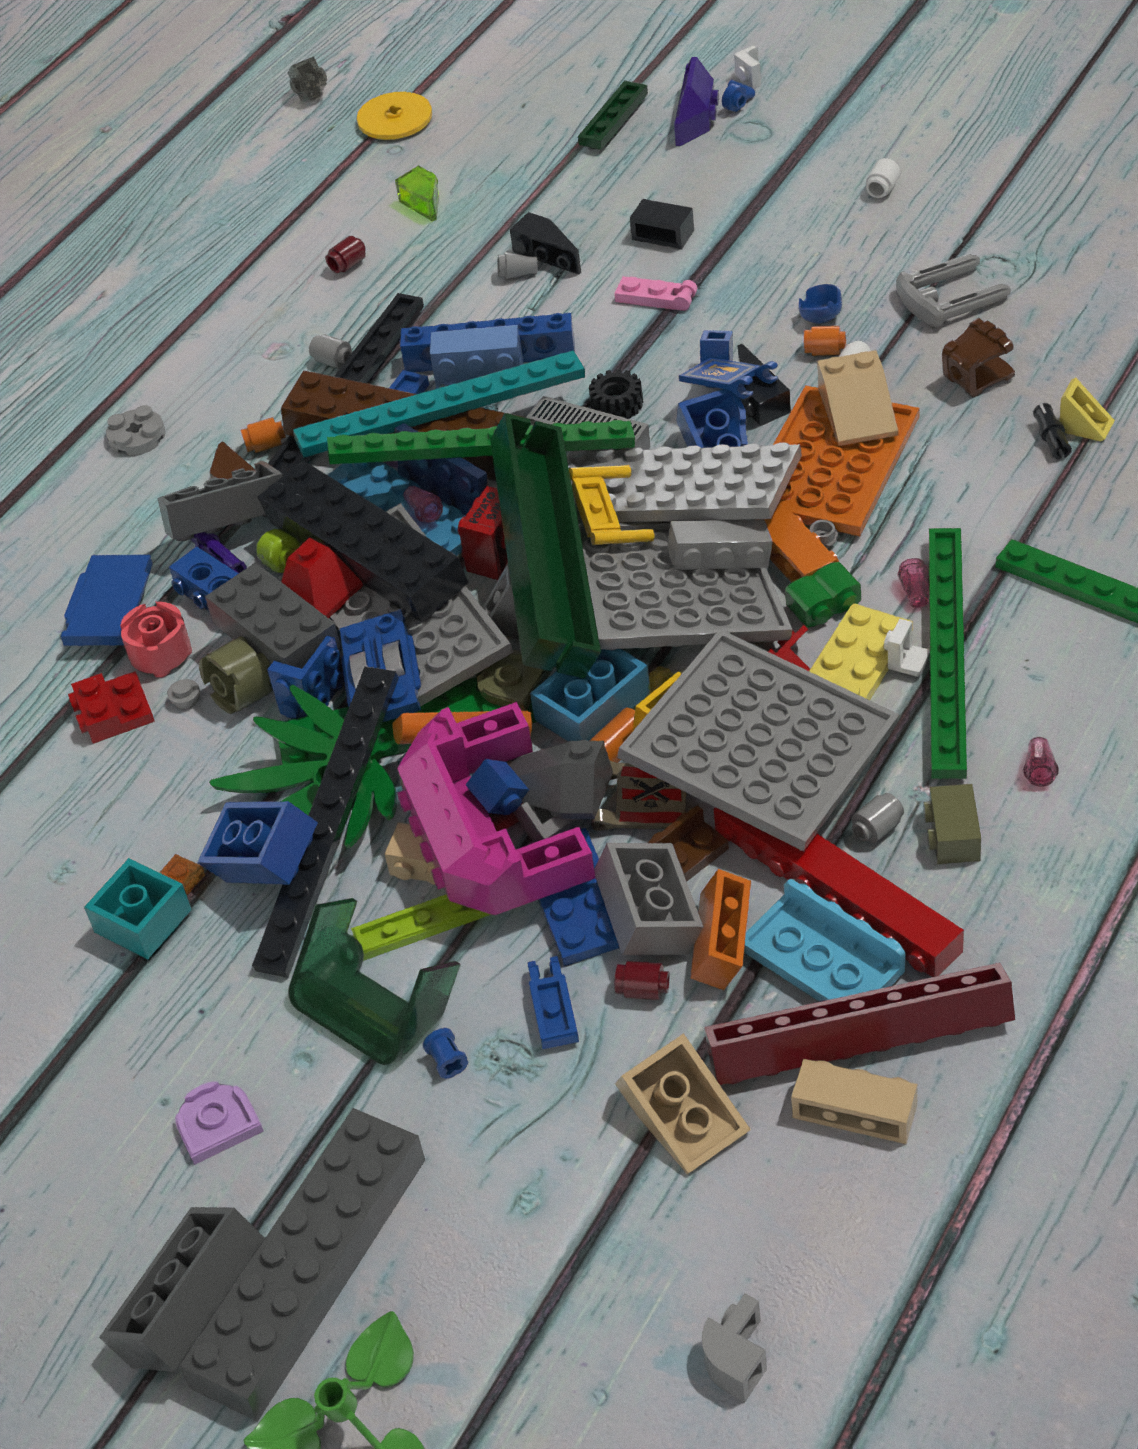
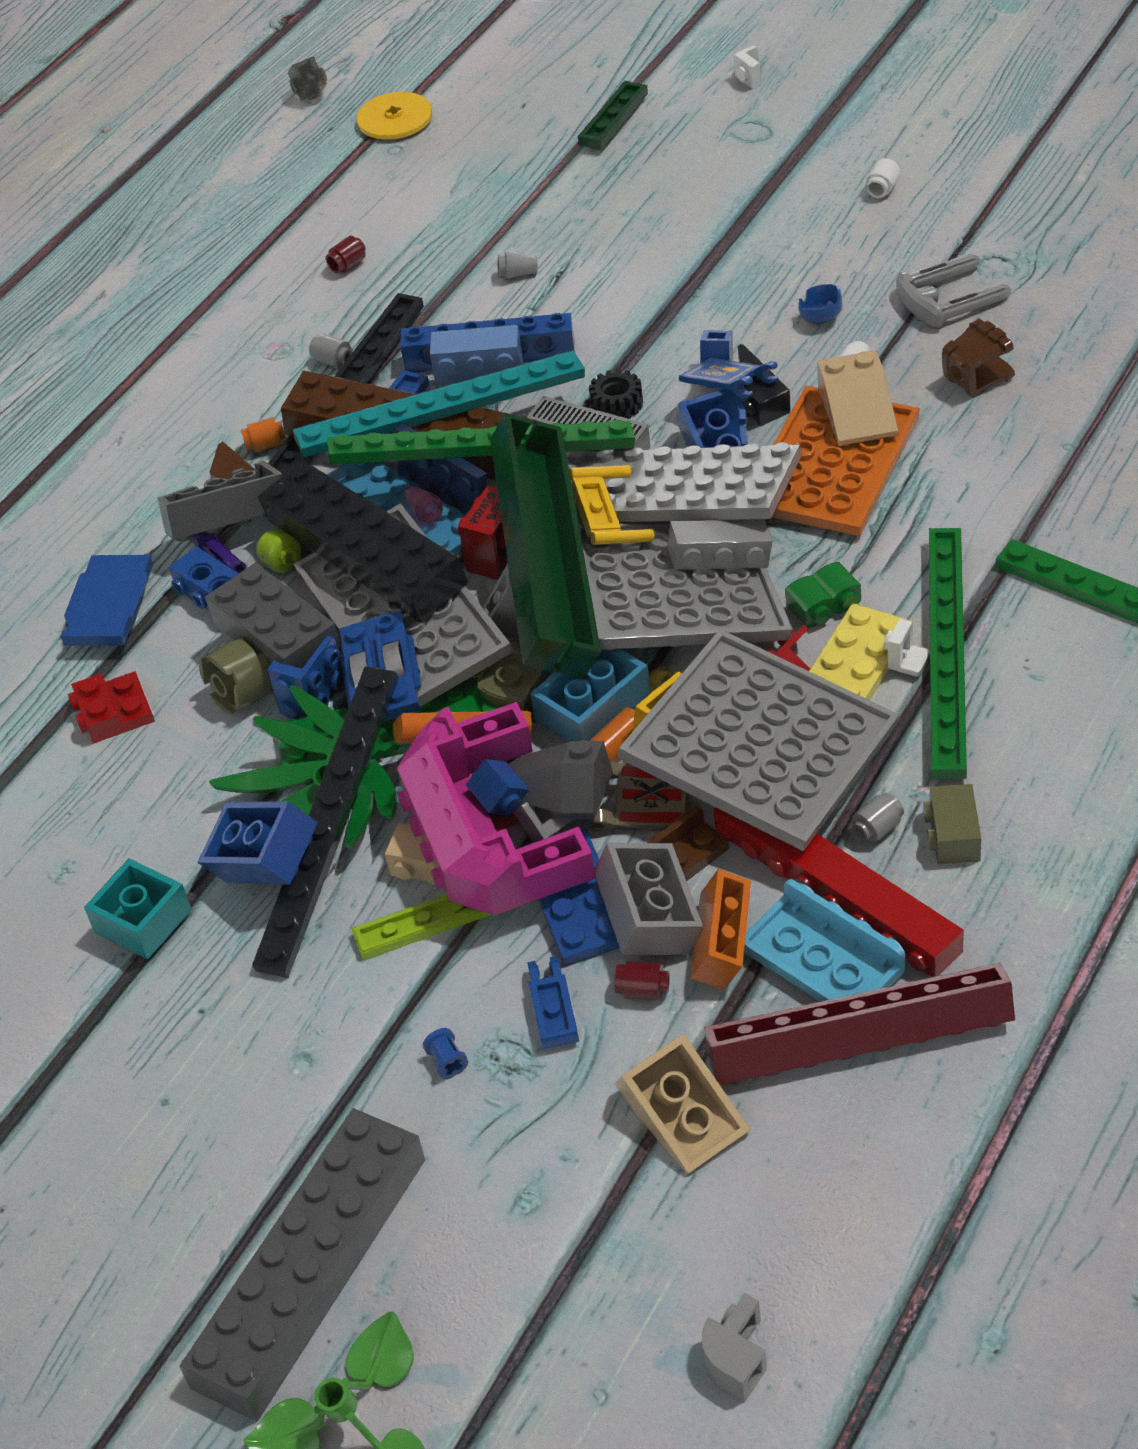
(141, 419): light grey plate -> none
(155, 638): coral brick -> none
(182, 1288): dark grey brick -> none
(184, 693): light grey plate -> none
(184, 871): clear orange plate -> none
(215, 1120): lavender tile -> none
(320, 577): red slope -> none
(353, 1006): clear green windscreen -> none
(419, 192): clear neon green slope -> none
(543, 239): black slope -> none
(655, 293): bright pink plate -> none
(662, 223): black piece -> none
(696, 103): dark purple wedge -> none
(736, 96): blue plate -> none
(794, 547): orange brick -> none
(824, 340): orange brick -> none
(825, 531): light grey plate -> none
(854, 1100): tan brick -> none
(915, 581): clear pink cone -> none
(1040, 763): clear pink cone -> none
(1052, 431): black pin -> none
(1083, 413): light yellow slope -> none

